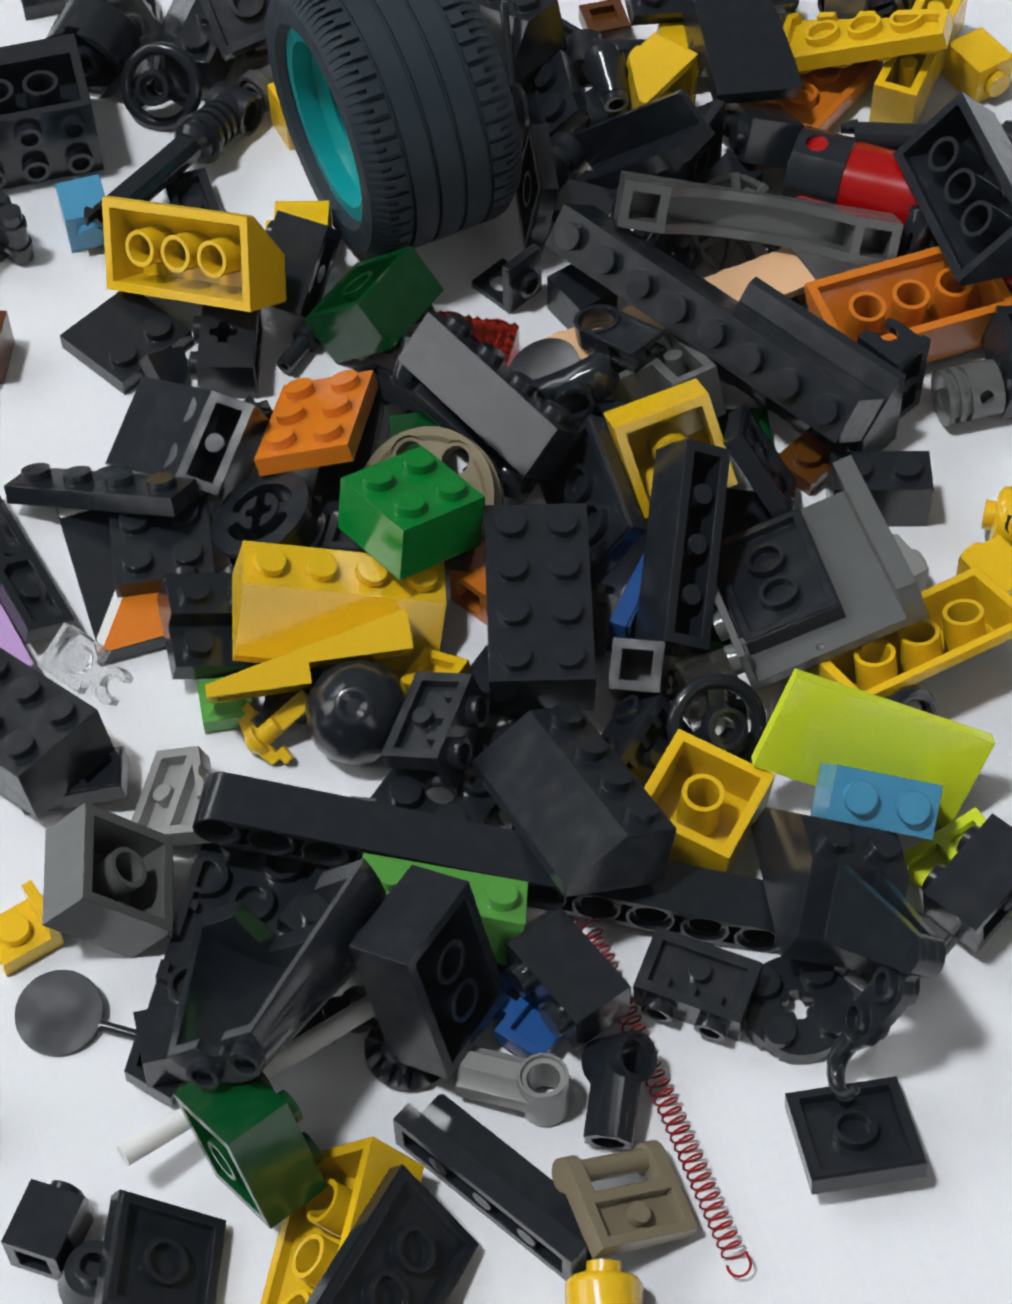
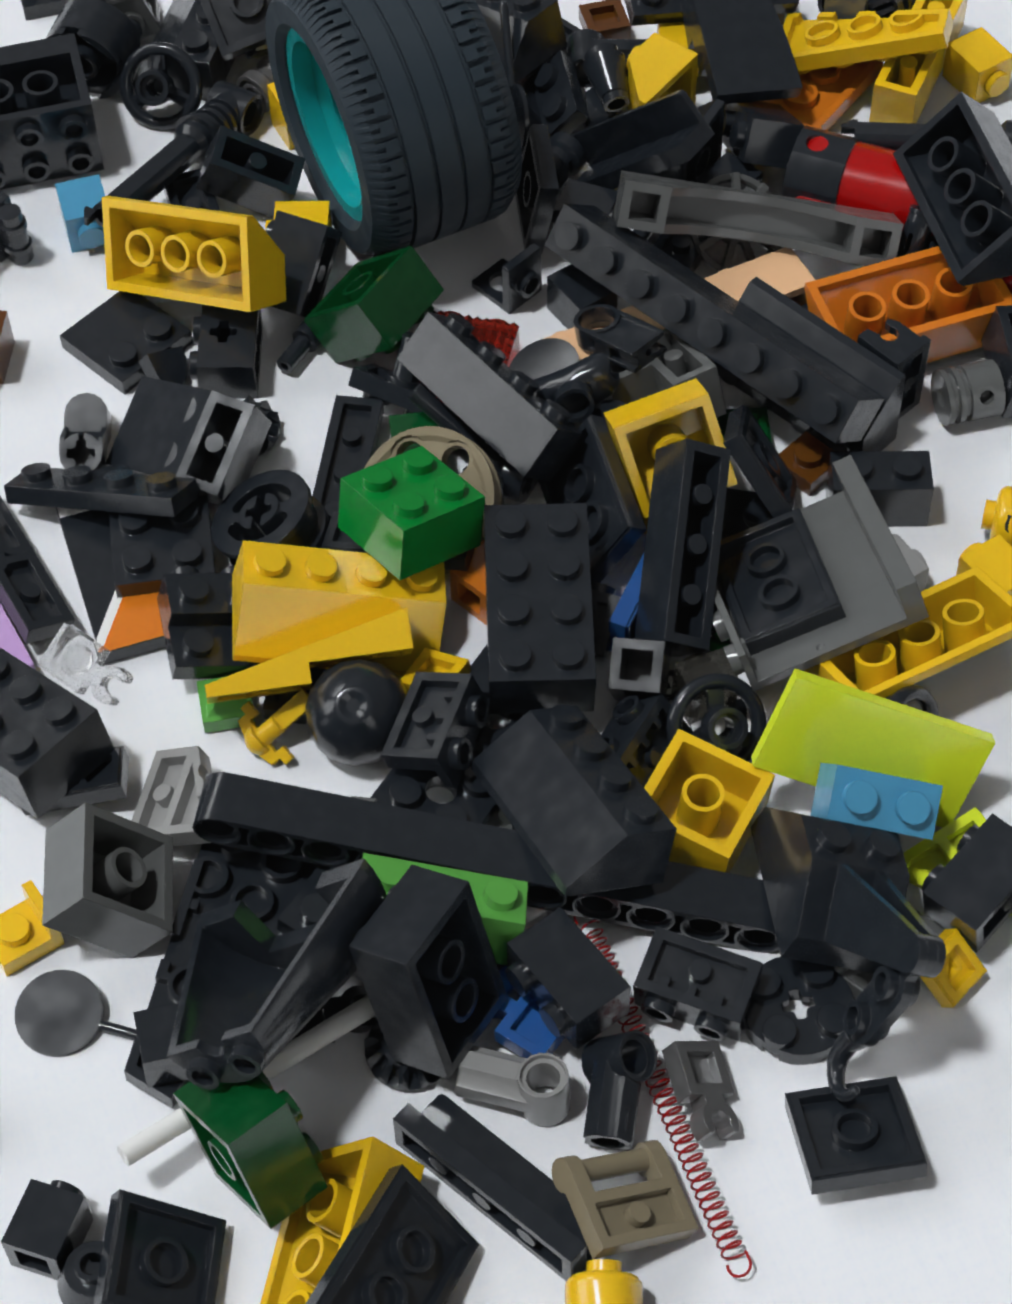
(85, 432): none -> piece
(249, 171): none -> black brick
(317, 422): orange plate -> none
(703, 1081): none -> flat silver plate
(959, 973): none -> yellow tile

